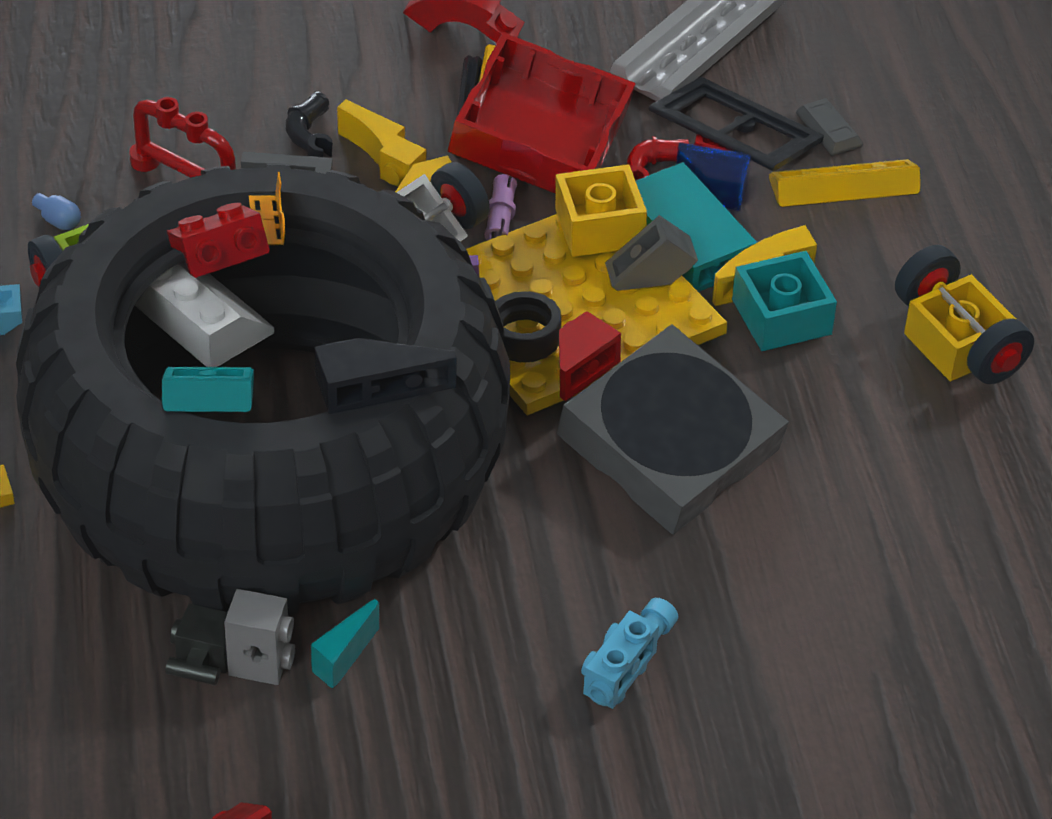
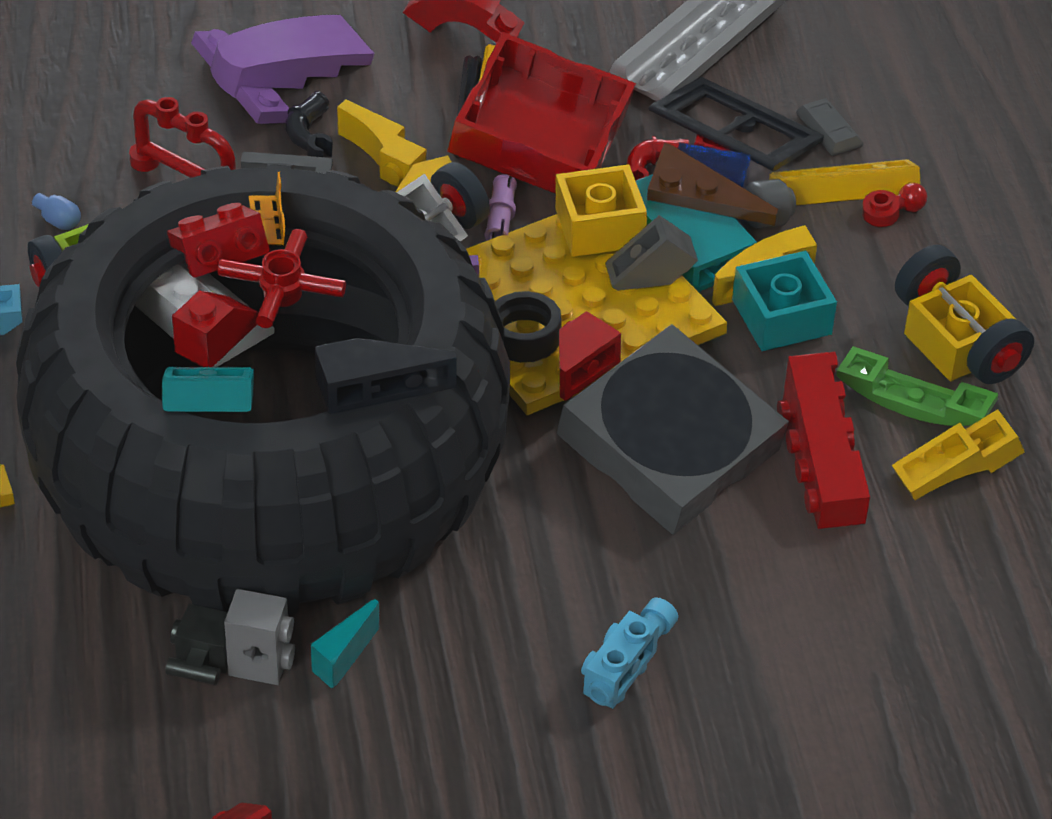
(210, 327): none -> red slope
(279, 57): none -> medium lavender slope
(281, 278): none -> red bar
(692, 185): none -> reddish brown wing
(778, 195): none -> dark grey head
(823, 442): none -> red wedge
(883, 207): none -> red plate
(913, 397): none -> bright green slope
(959, 453): none -> yellow slope

